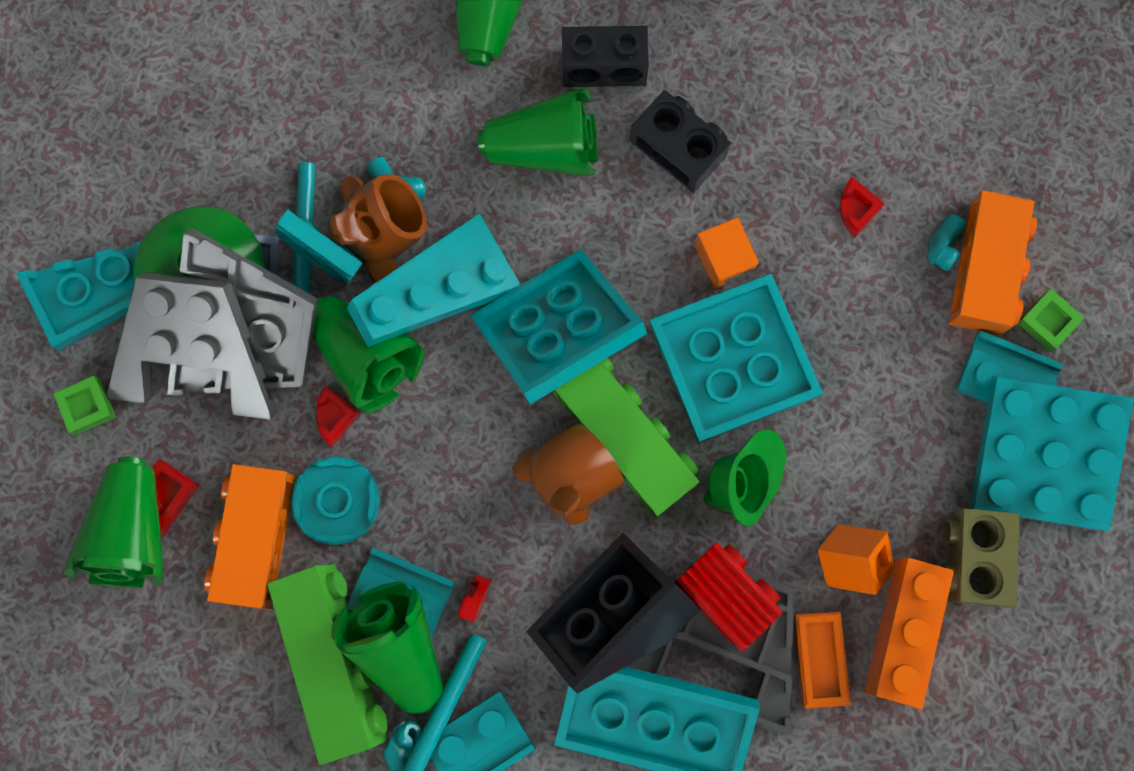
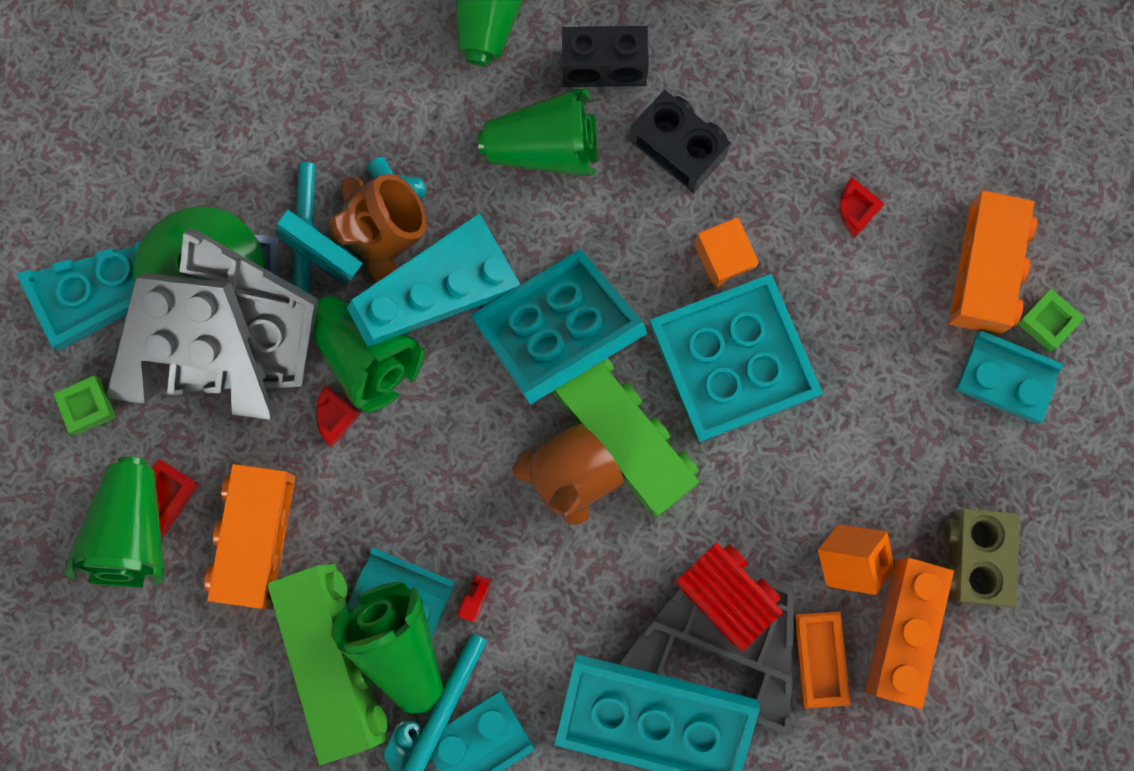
(350, 502): teal tile -> none
(611, 616): black slope -> none
(748, 479): green piece -> none
(940, 243): teal arm -> none
(1051, 453): teal plate -> none

